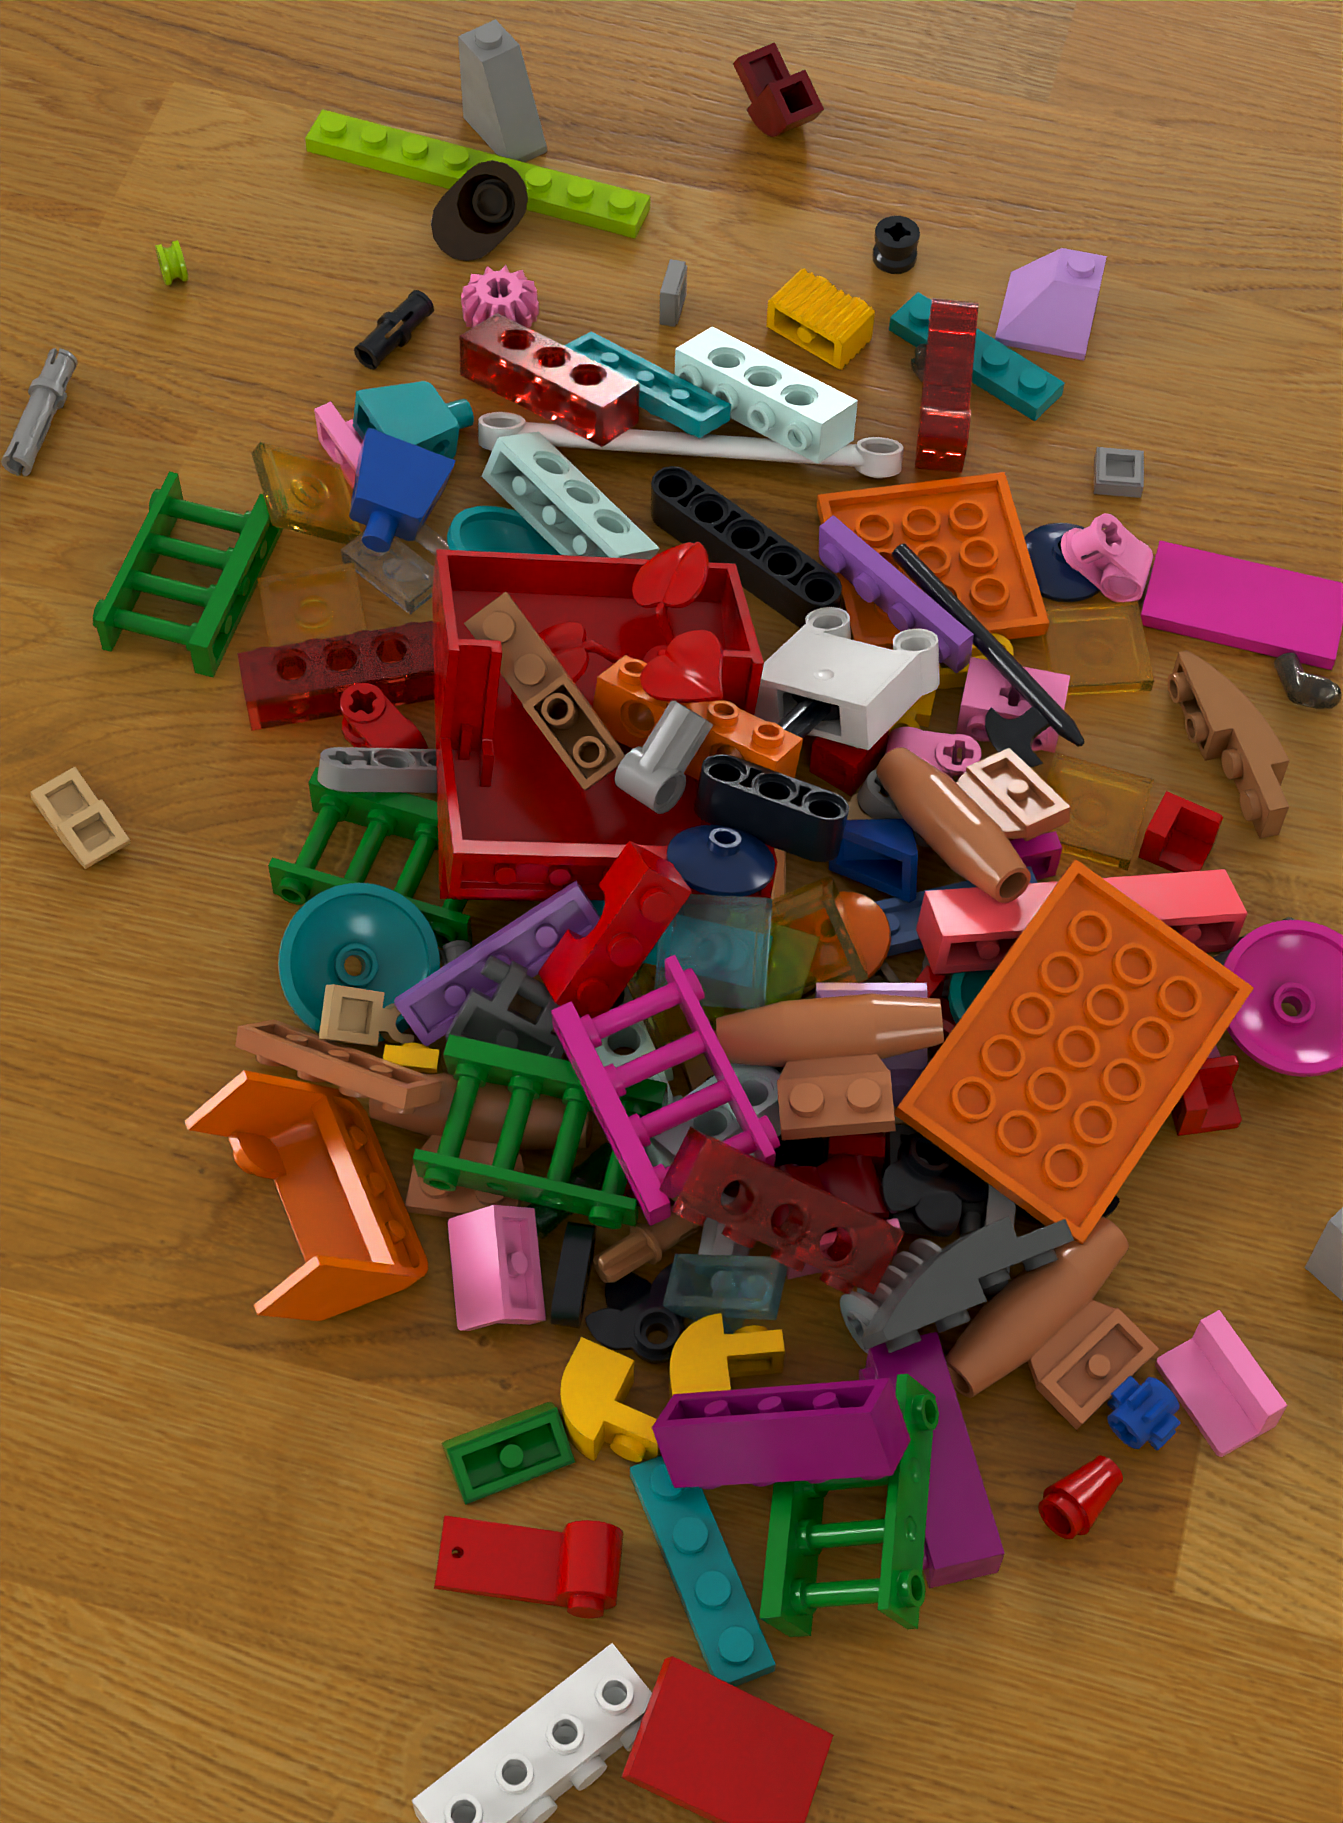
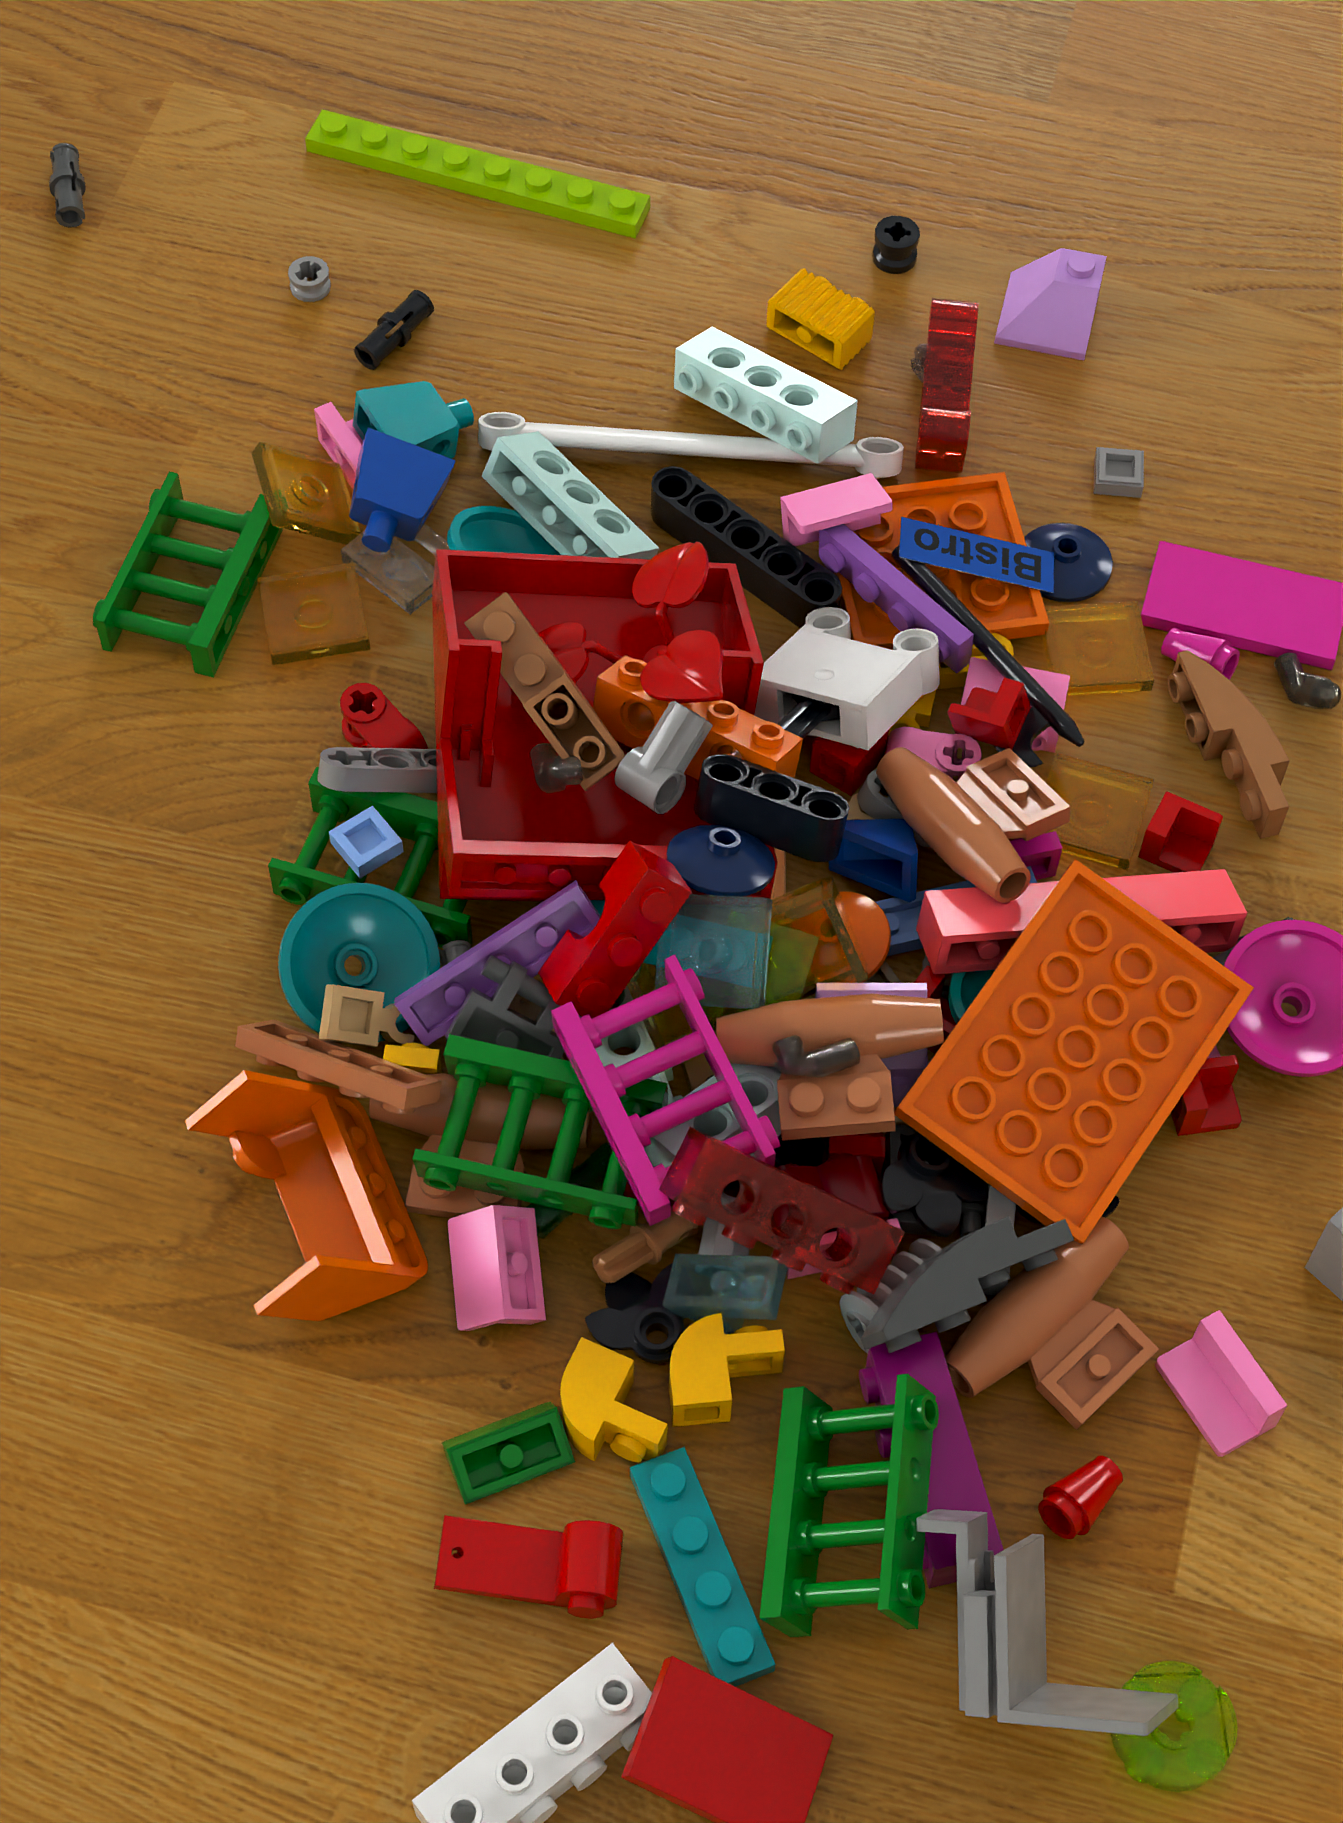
(46, 396): light grey pin -> none
(67, 185): none -> dark grey pin
(79, 818): tan slope -> none
(171, 262): lime bush -> none
(309, 290): none -> light grey bush
(366, 841): none -> light blue plate
(391, 658): clear red brick -> none
(479, 210): dark brown piece -> none
(499, 93): light grey slope -> none
(502, 294): bright pink gear -> none
(549, 379): clear red brick -> none
(553, 772): none -> clear smoke arm
(573, 1274): black beam -> none
(660, 390): teal plate -> none
(673, 293): light grey tile -> none
(777, 98): dark red brick -> none
(782, 1434): magenta brick -> none
(817, 1062): none -> clear smoke arm
(848, 502): none -> bright pink panel
(976, 554): none -> blue sticker
(992, 715): none -> red panel
(994, 365): teal plate -> none
(1005, 1641): none -> light grey piece
(1113, 558): bright pink piece -> none
(1143, 1413): blue gear -> none
(1201, 1750): none -> clear neon green plate
(1210, 649): none -> dark pink cone

